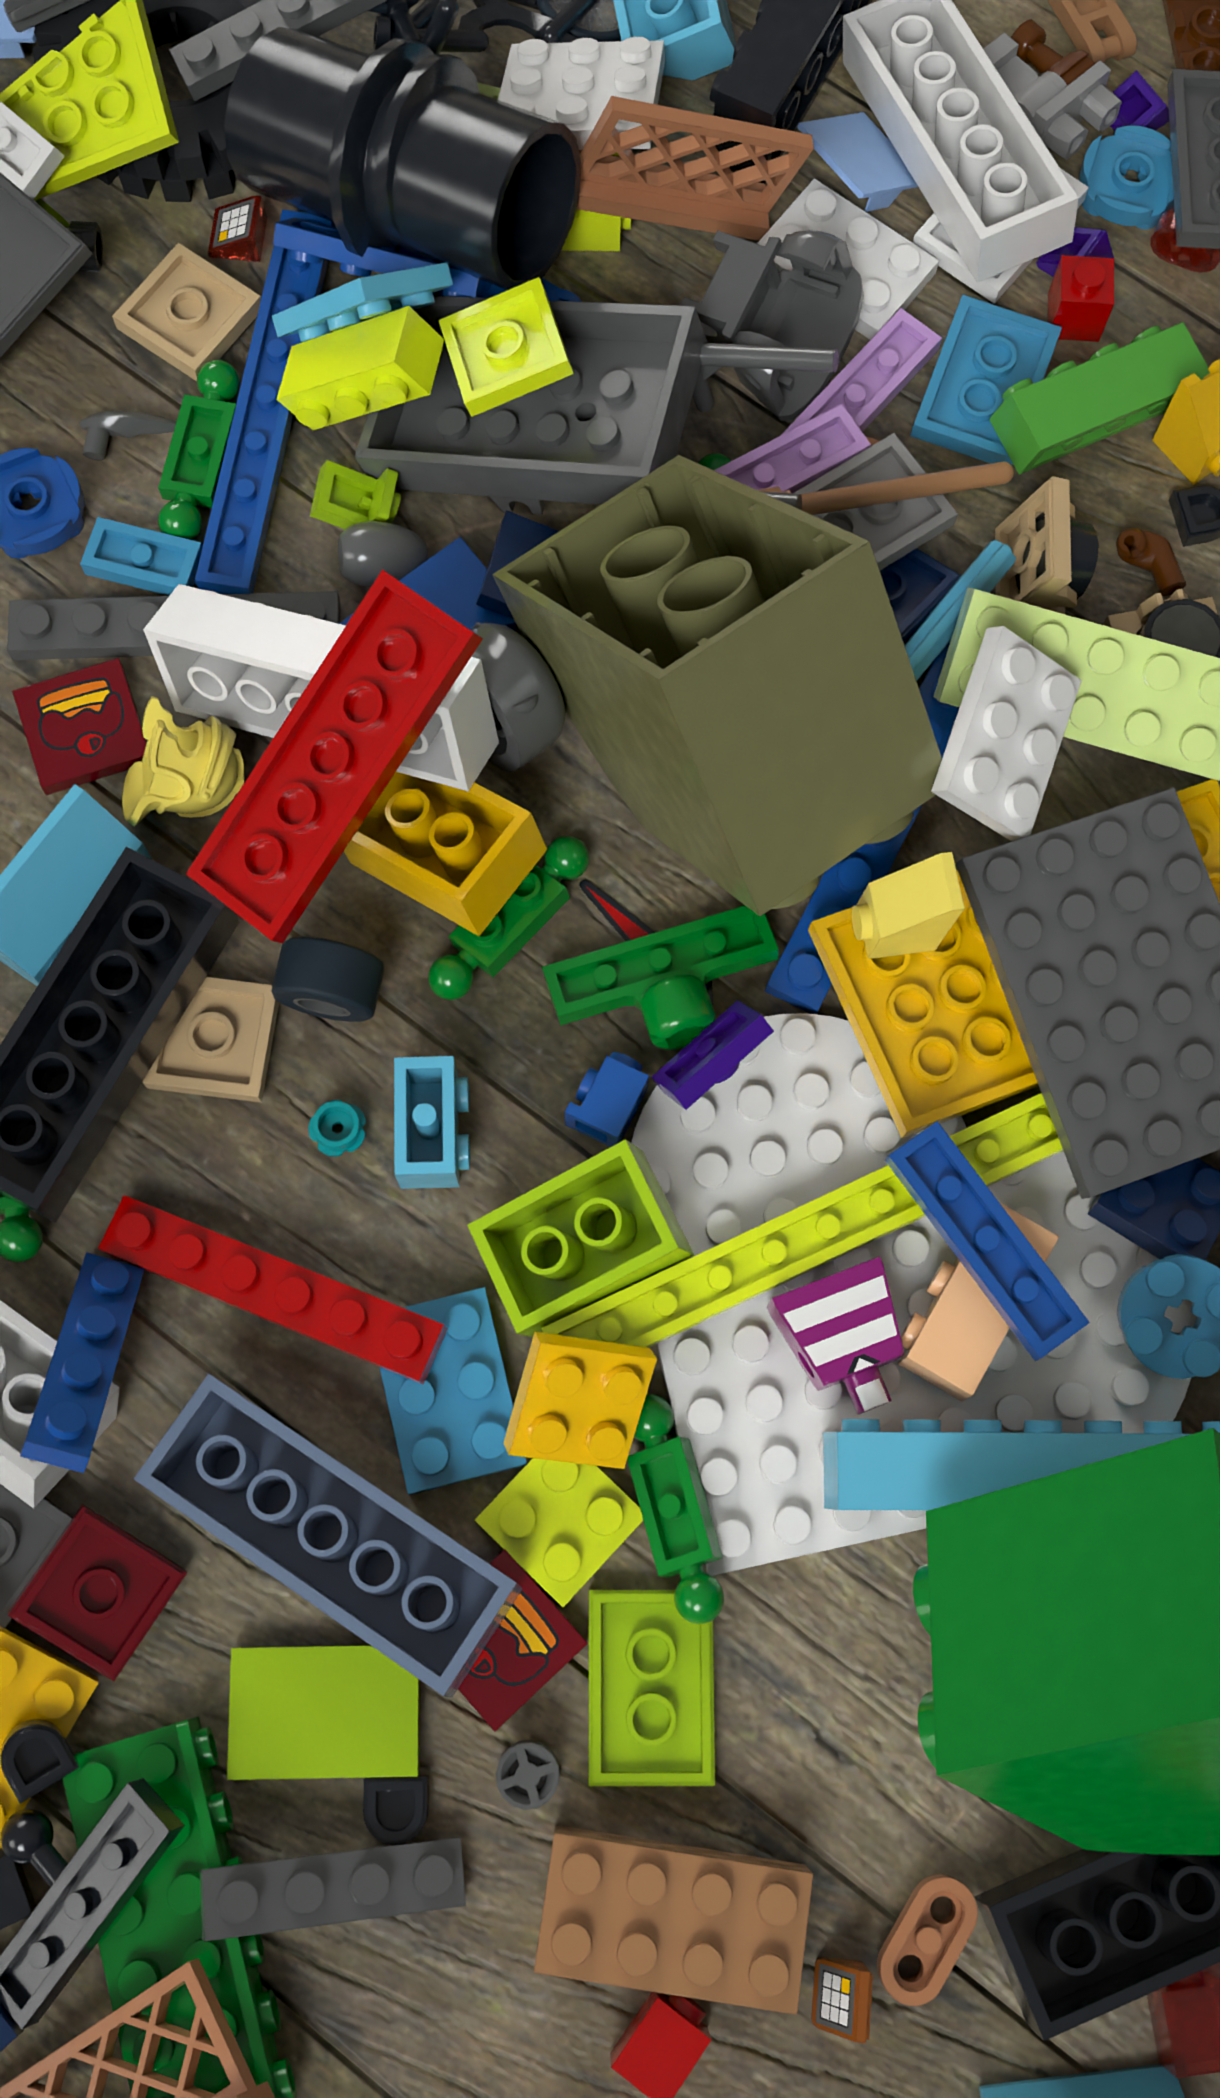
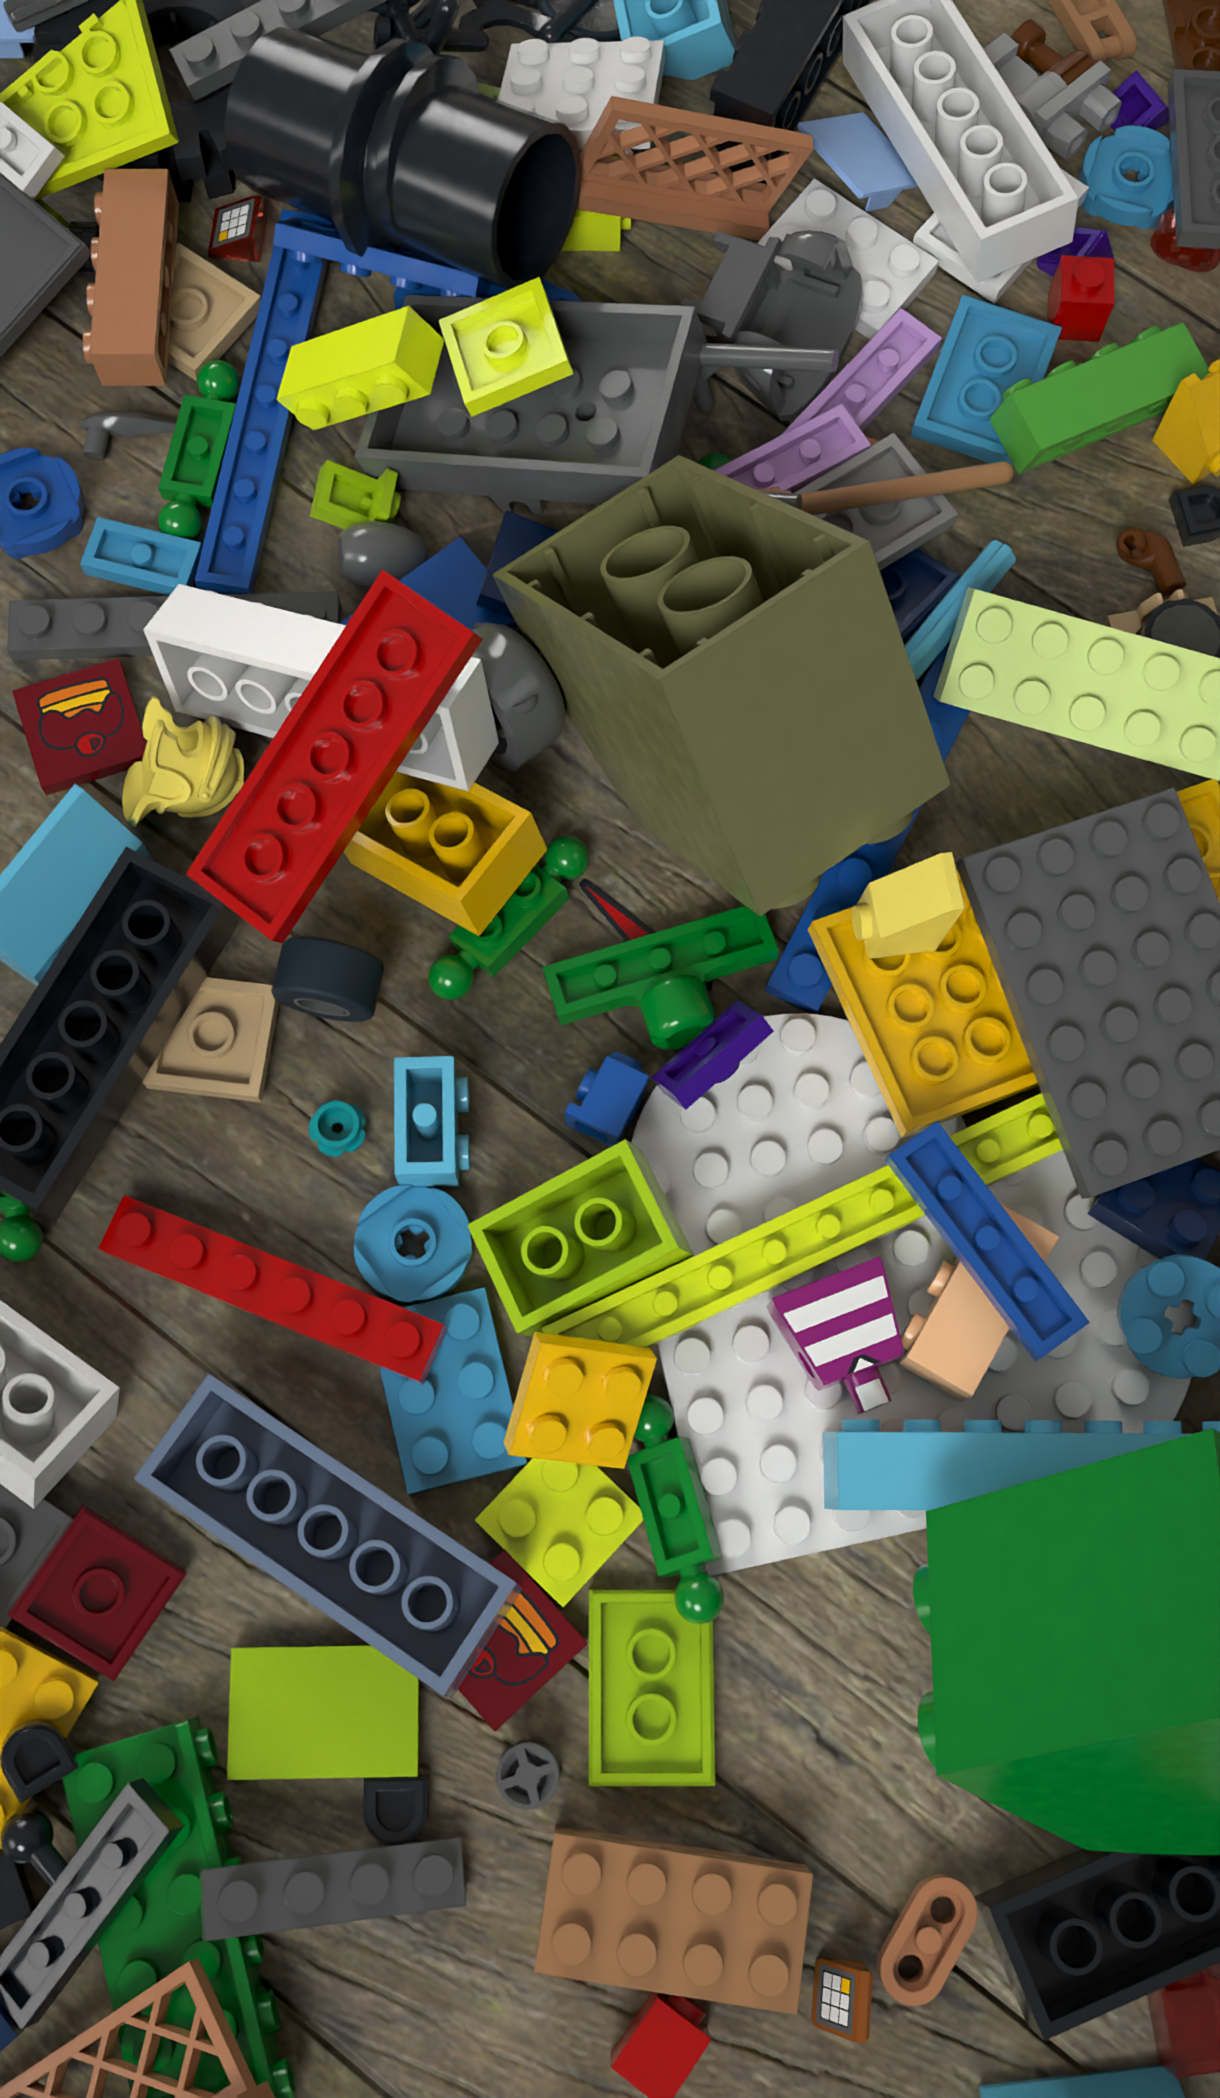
(83, 1364): blue plate -> none
(132, 278): none -> nougat brick
(363, 300): medium azure plate -> none
(379, 1239): none -> dark azure plate
(1006, 734): white plate -> none
(1050, 549): tan piece -> none

